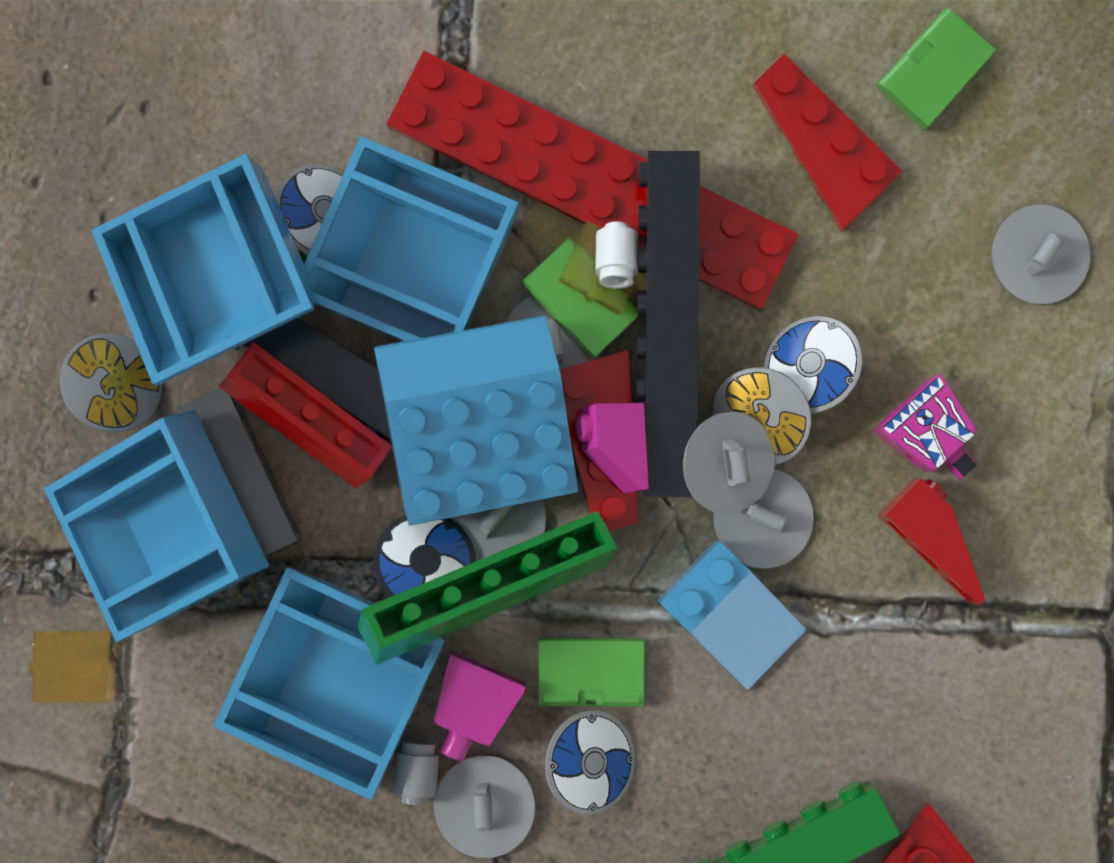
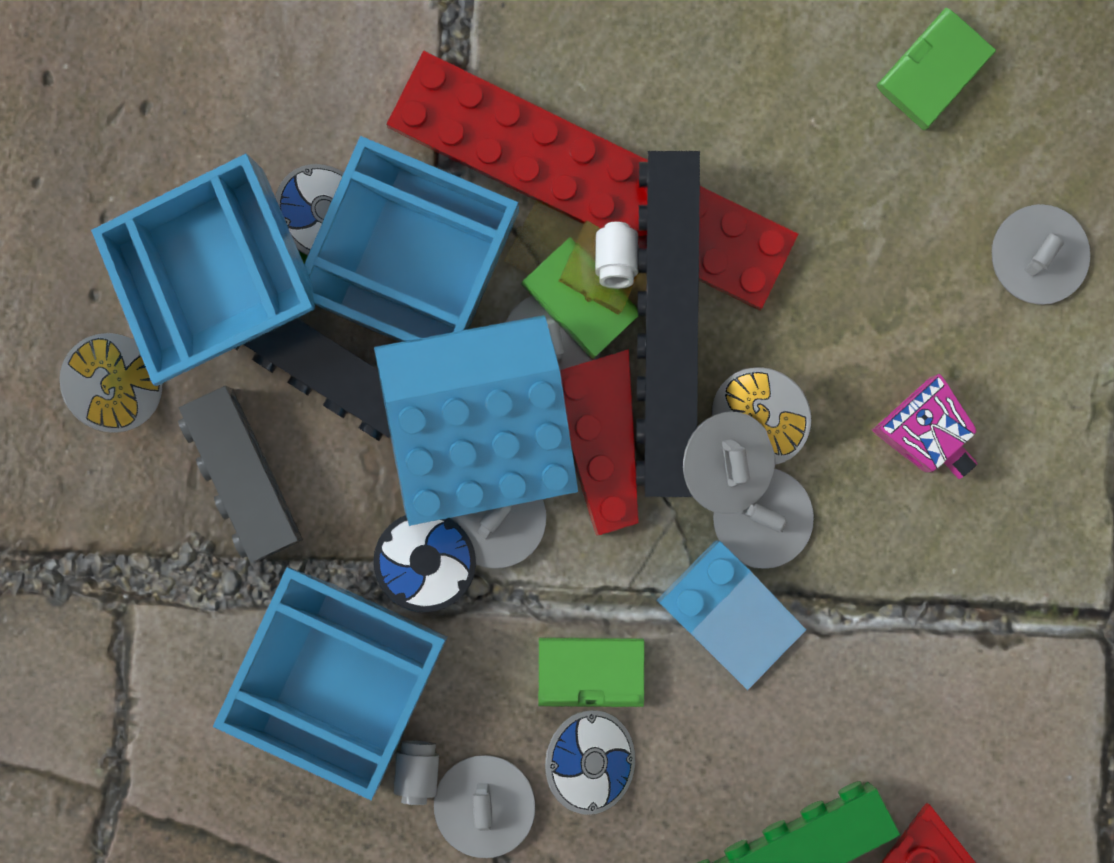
(71, 666): clear yellow piece -> none
(155, 525): dark azure slope -> none
(305, 416): red brick -> none
(474, 704): dark pink torso -> none
(485, 587): green brick -> none
(616, 442): dark pink slope -> none
(819, 358): shield -> none
(833, 150): red wing -> none
(933, 532): red slope -> none

